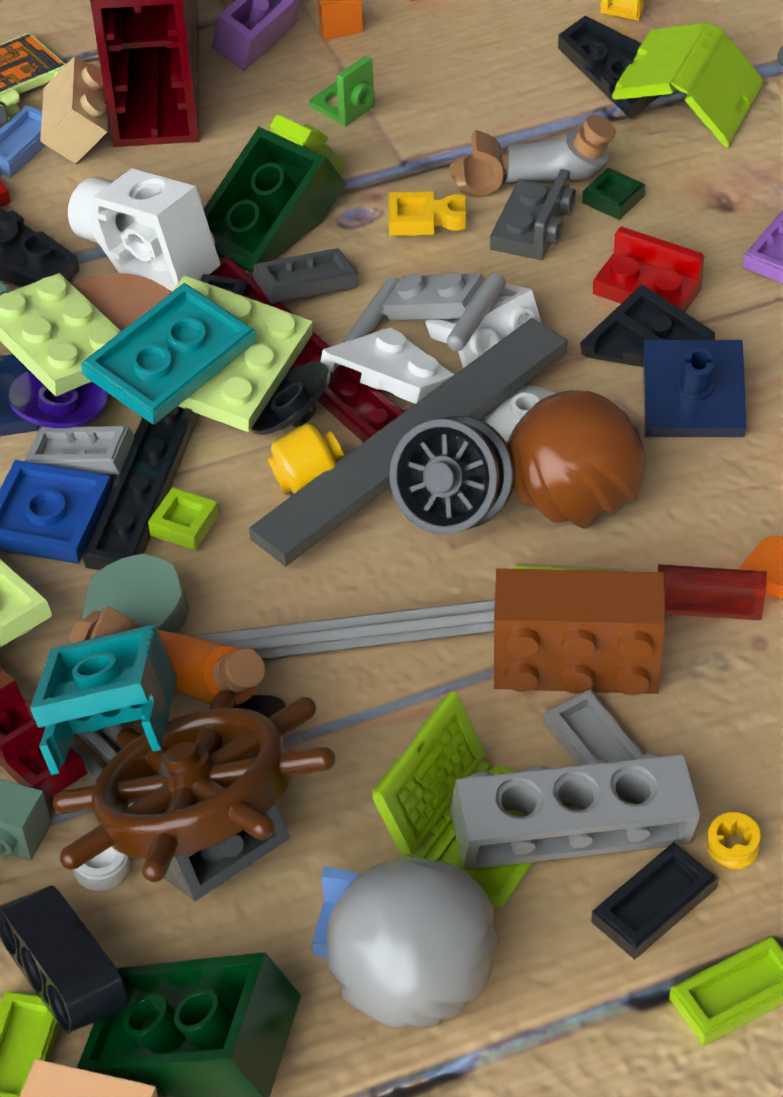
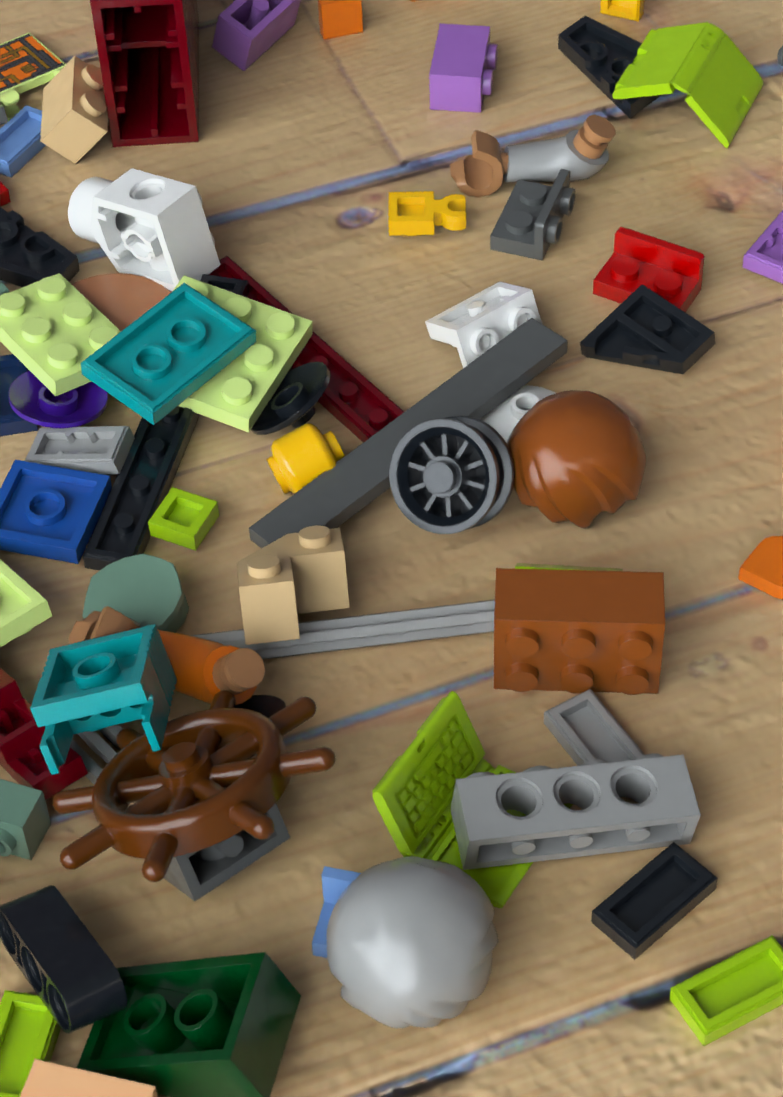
(104, 870): white tile -> none
(270, 199): dark green slope -> none
(291, 578): none -> tan brick
(305, 275): dark grey plate -> none
(307, 137): lime plate -> none
(354, 93): bright green bracket -> none
(389, 364): white wing -> none
(433, 298): light grey plate -> none
(462, 68): none -> medium lavender brick
(613, 193): dark green tile -> none
(694, 388): dark blue tile -> none
(714, 592): clear red tile -> none
(727, 826): yellow bush -> none

